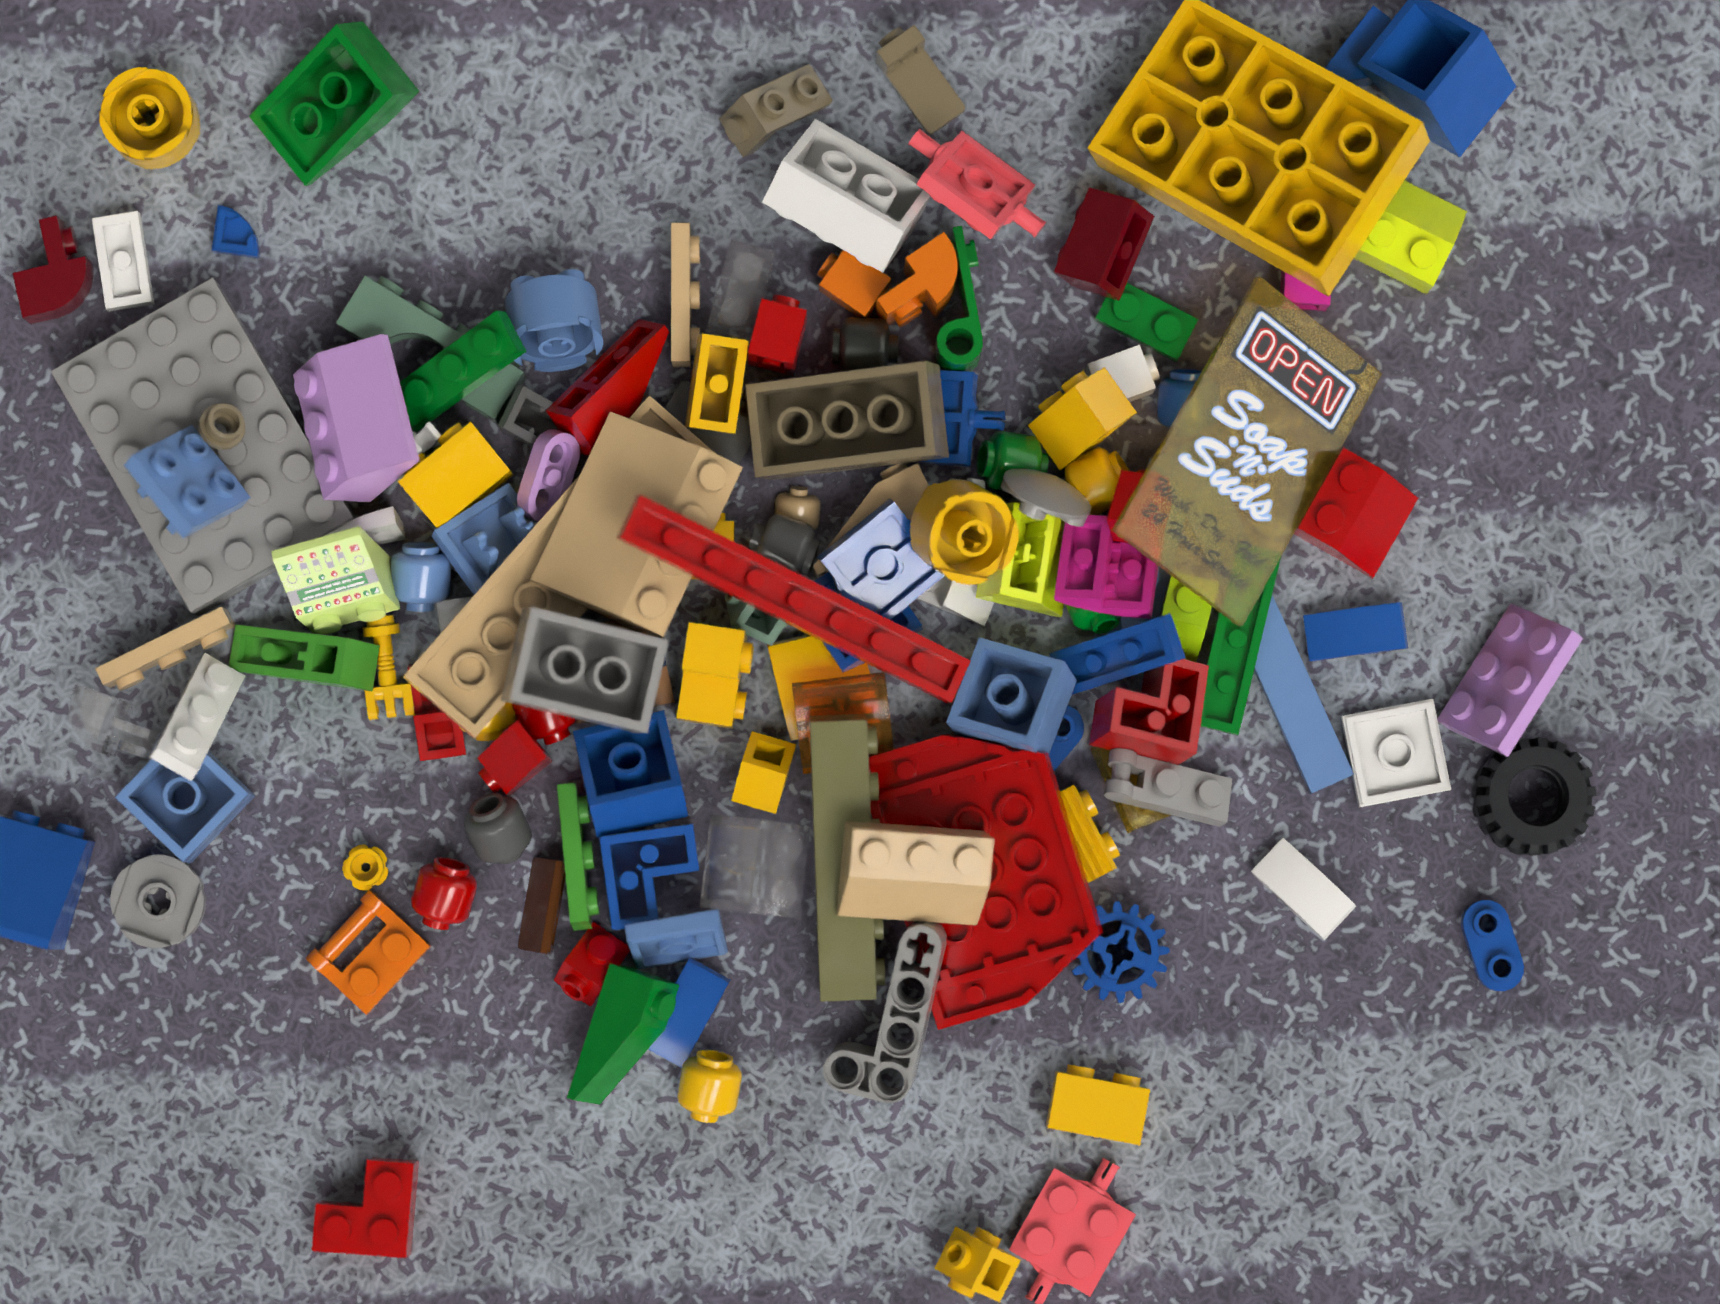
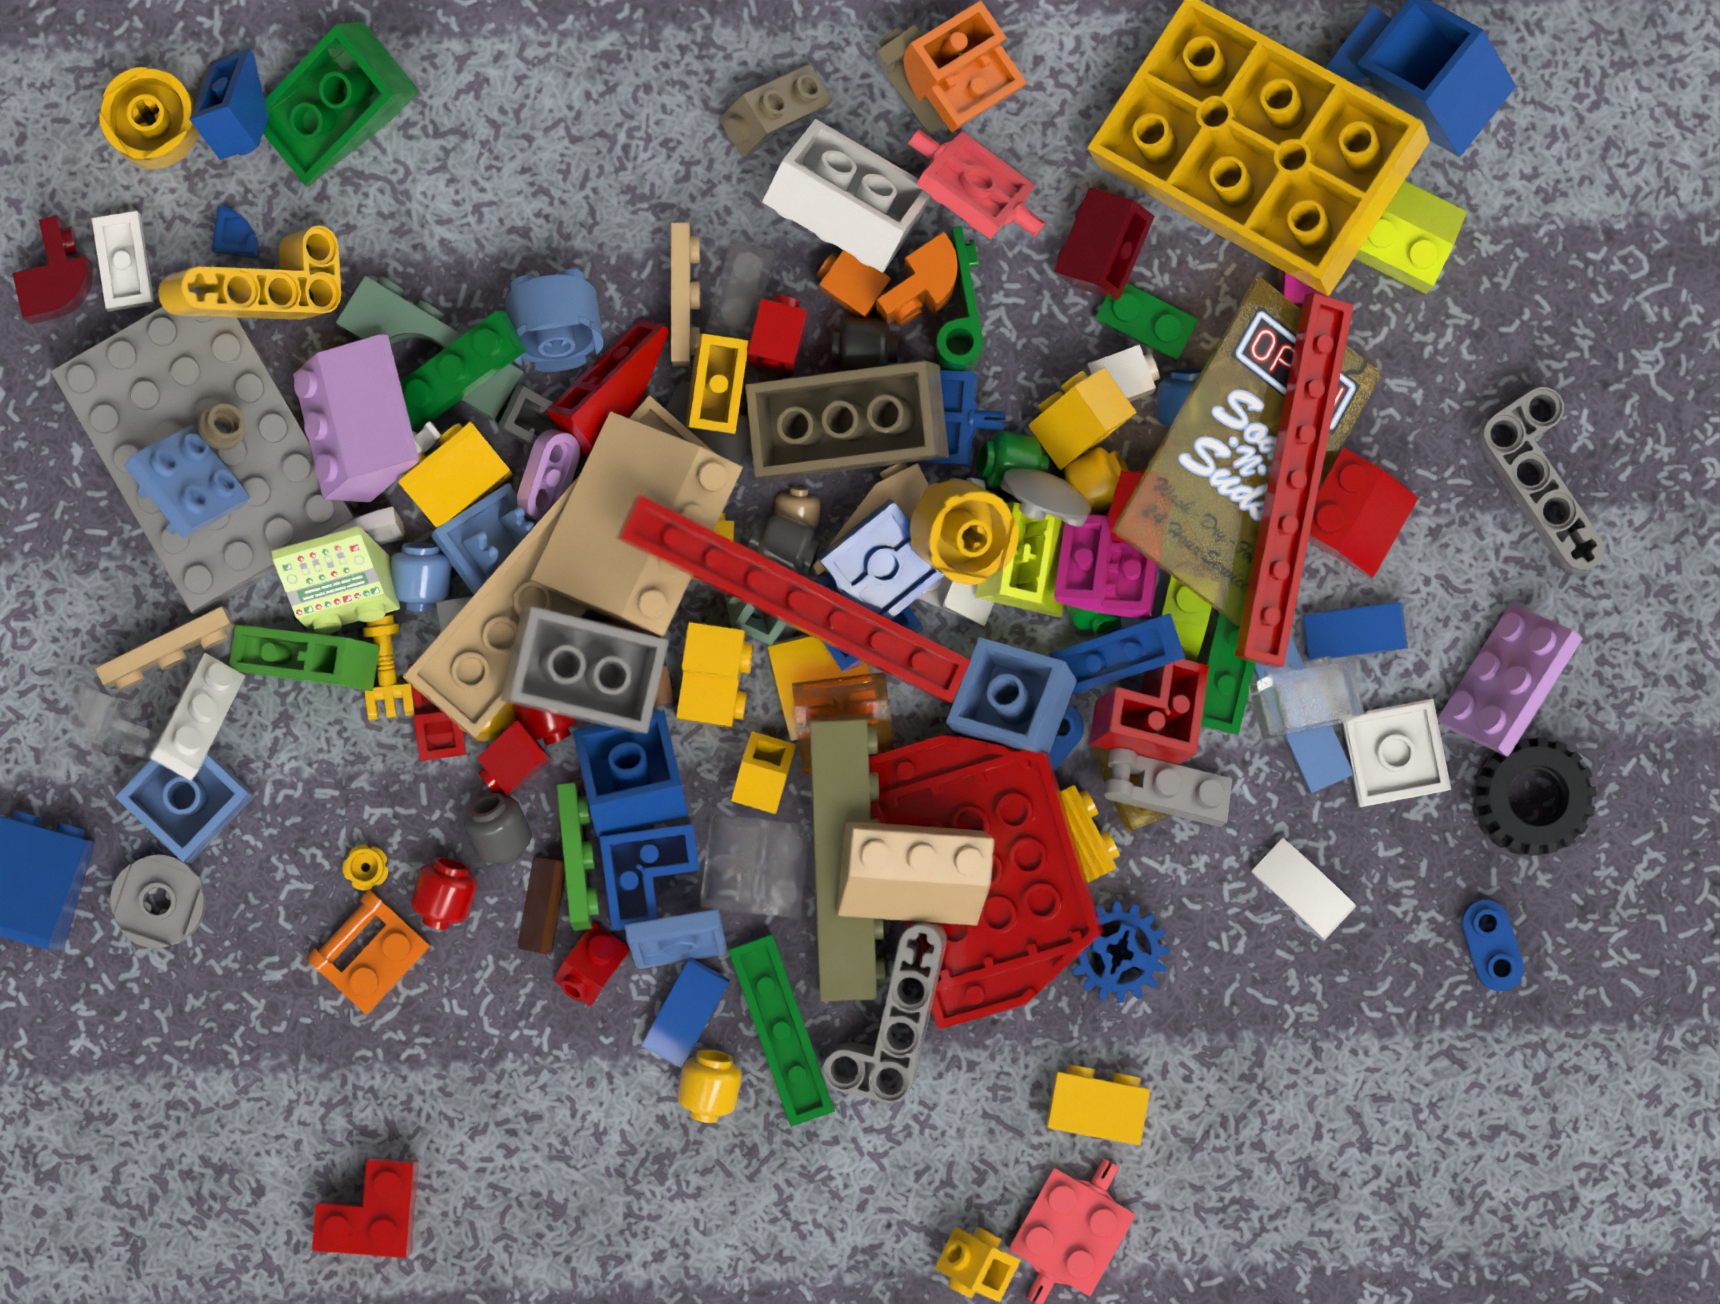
(231, 106): none -> blue slope
(250, 286): none -> yellow beam
(624, 1025): green slope -> none
(781, 1030): none -> green plate
(962, 67): none -> orange brick
(1294, 480): none -> red plate
(1306, 698): none -> clear brick
(1549, 484): none -> light grey beam

